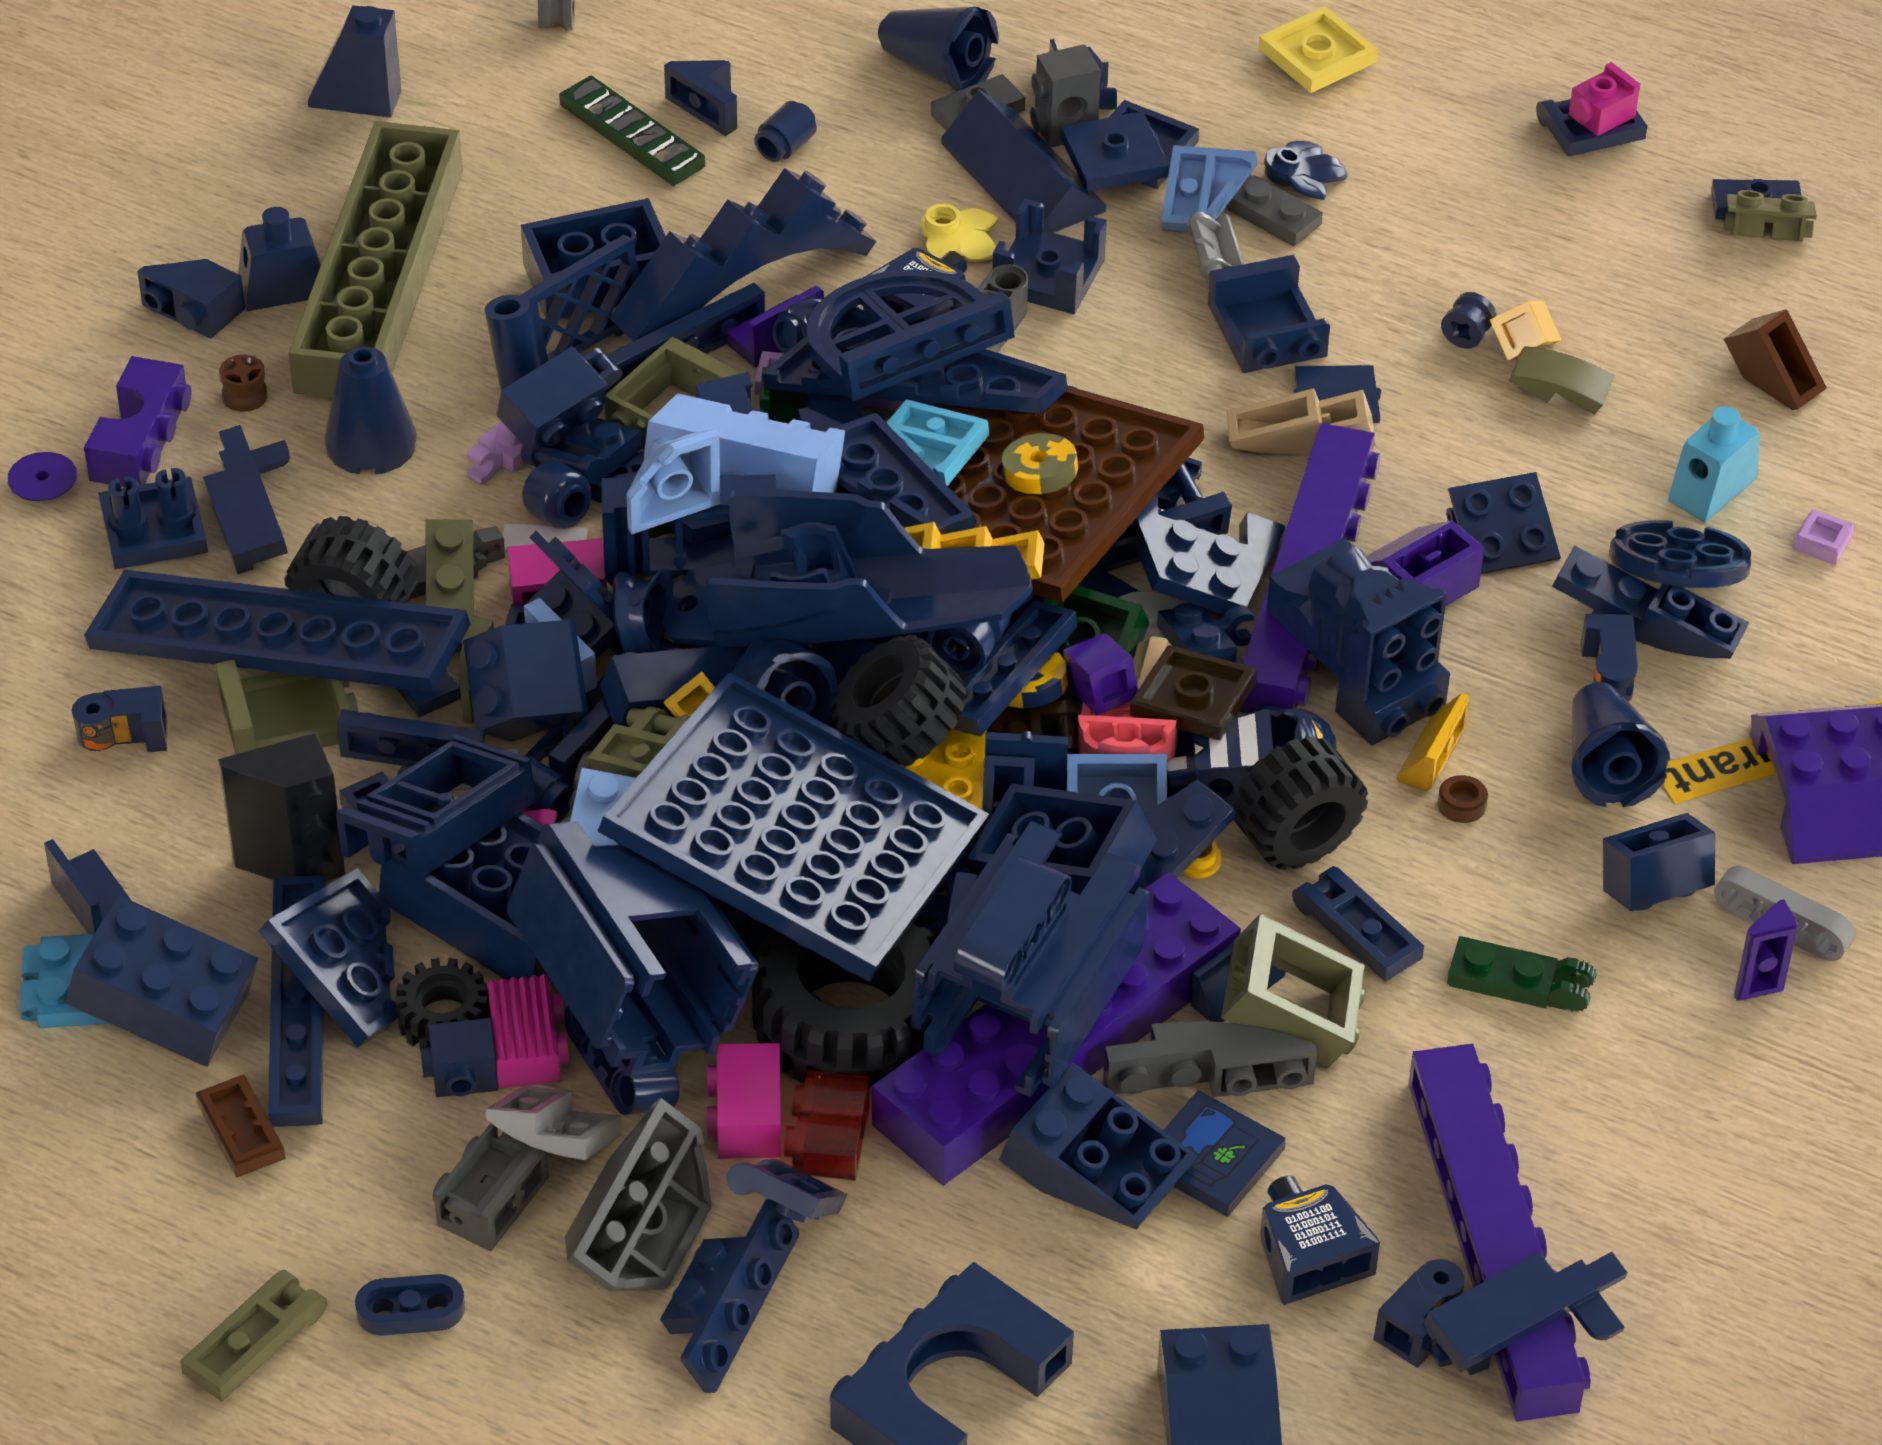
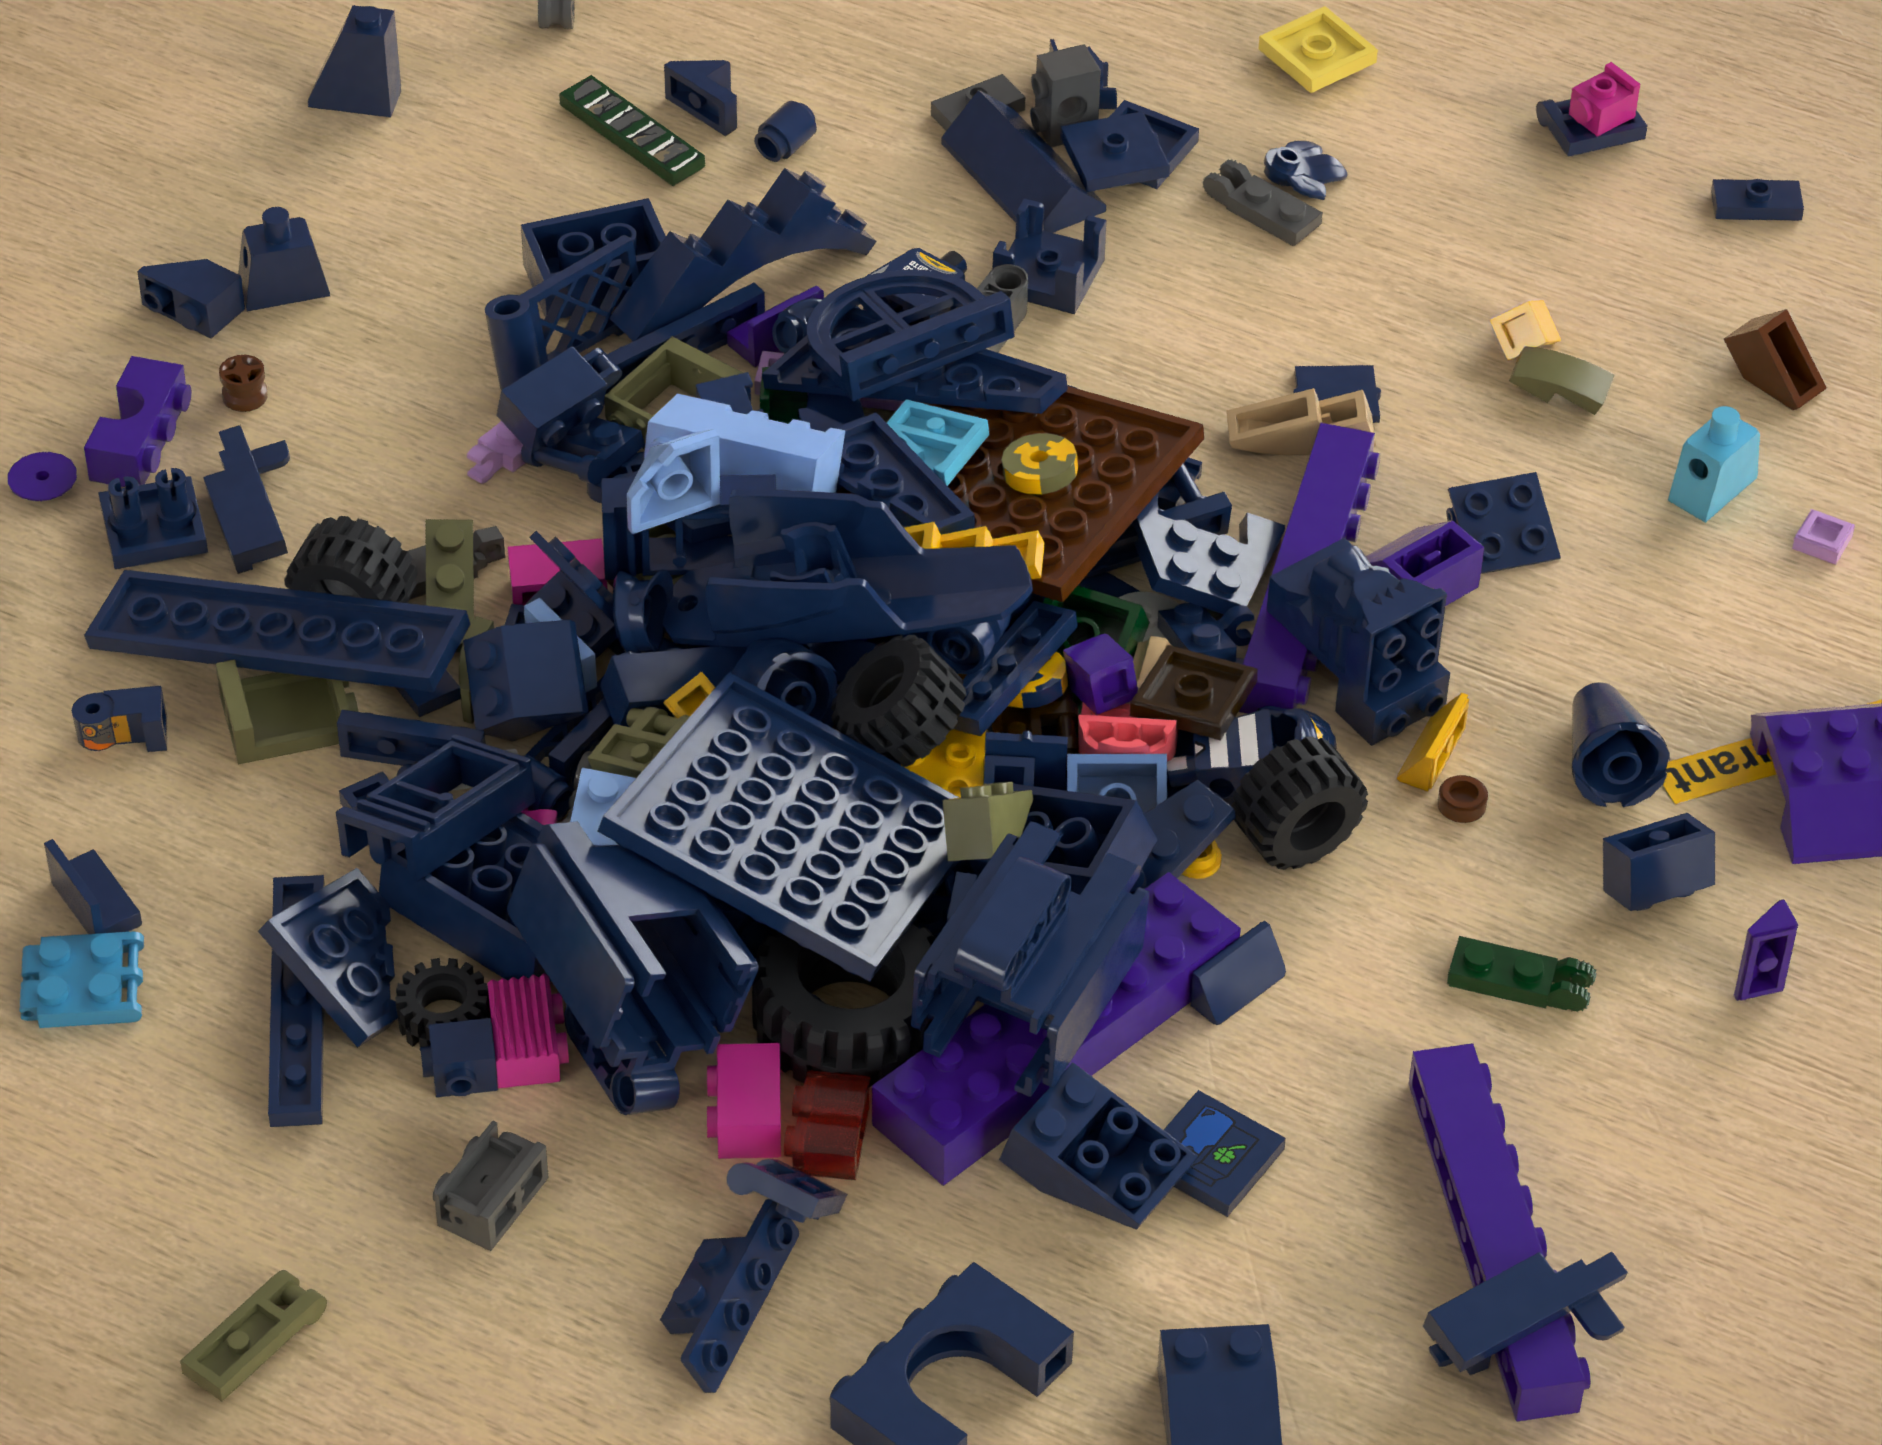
(161, 980): dark blue brick -> none
(240, 1125): reddish brown plate -> none
(283, 810): black slope -> none
(368, 416): dark blue cone -> none
(377, 251): olive brick -> none
(410, 1304): dark blue plate -> none
(519, 534): white sticker -> none
(546, 1122): light grey slope -> none
(556, 494): dark blue head -> none
(644, 1205): dark grey wedge -> none
(943, 42): dark blue cone -> none
(959, 231): light yellow plate -> none
(983, 819): none -> olive slope
(1203, 182): medium blue wing -> none
(1214, 243): light grey hinge -> none
(1227, 1055): dark grey slope -> none
(1251, 1004): olive window -> none
(1266, 314): dark blue panel -> none
(1314, 1240): dark blue torso -> none
(1359, 923): dark blue plate -> none
(1403, 1314): dark blue leg -> none
(1468, 320): dark blue wheel -> none
(1613, 645): dark blue leg -> none
(1662, 618): dark blue slope -> none
(1680, 554): dark blue tile -> none
(1786, 214): olive hinge -> none
(1827, 931): light grey beam -> none

